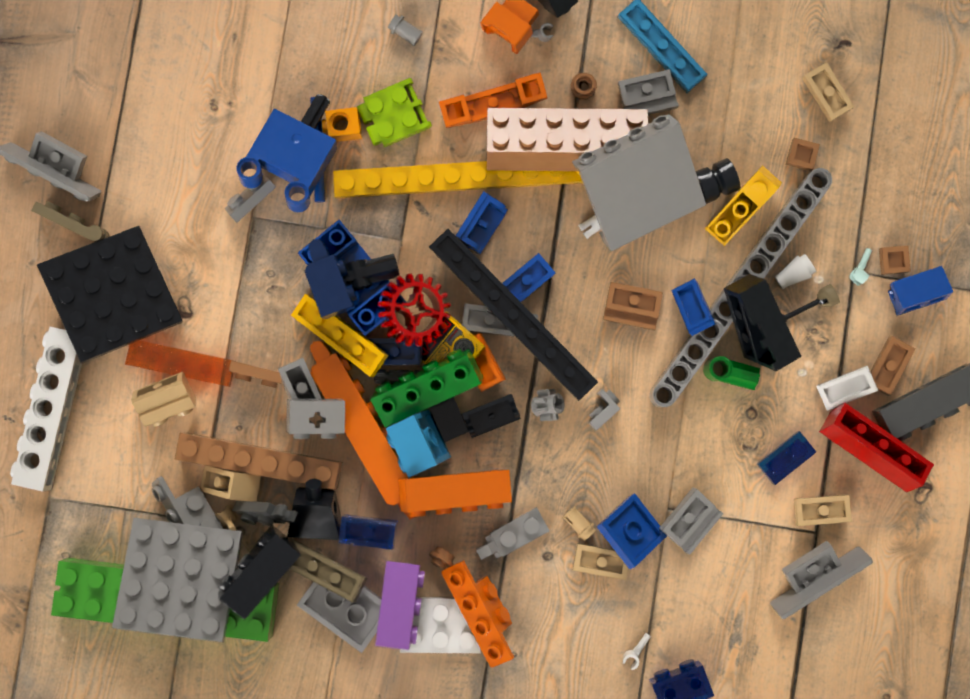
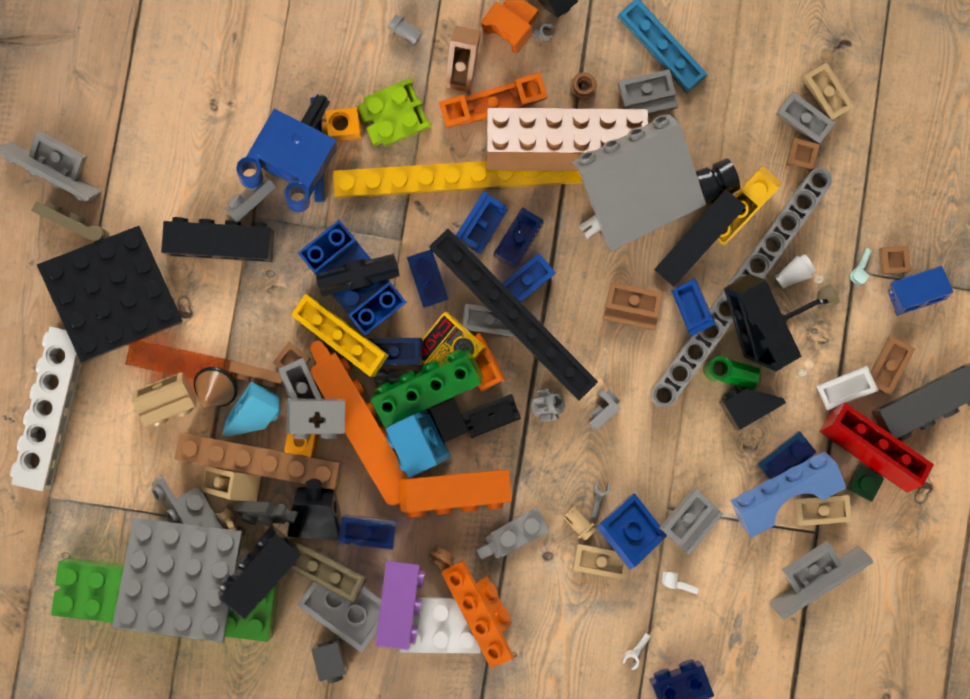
(215, 387): none -> medium nougat hat
(218, 240): none -> black brick
(252, 411): none -> medium azure slope
(290, 354): none -> medium nougat plate
(302, 447): none -> light orange brick
(328, 281): dark blue hinge -> none
(330, 661): none -> dark grey brick
(411, 321): red gear -> none
(427, 278): none -> clear blue plate
(462, 58): none -> medium nougat slope
(518, 238): none -> clear blue brick
(598, 498): none -> light grey hand
(670, 580): none -> white hand
(700, 237): none -> black tile
(747, 406): none -> black slope
(760, 505): none -> medium blue arch
(805, 118): none -> light grey plate
(865, 483): none -> dark green plate

